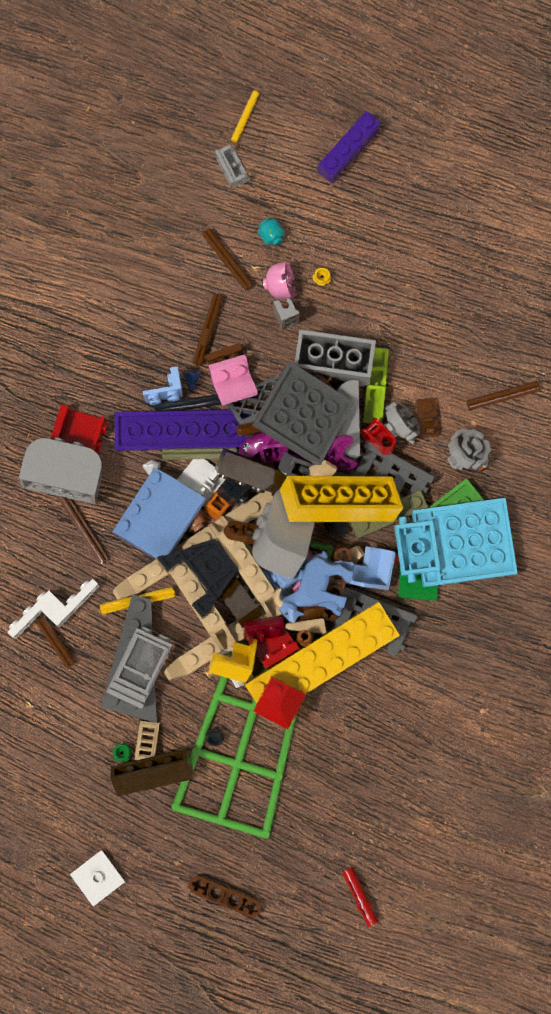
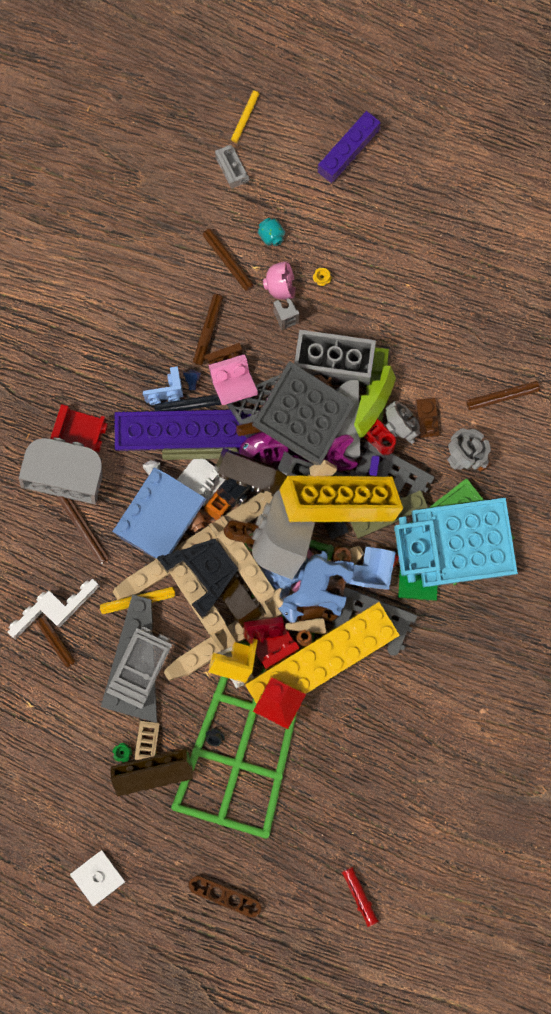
(374, 403): none -> lime slope
(374, 466): none -> dark purple tile

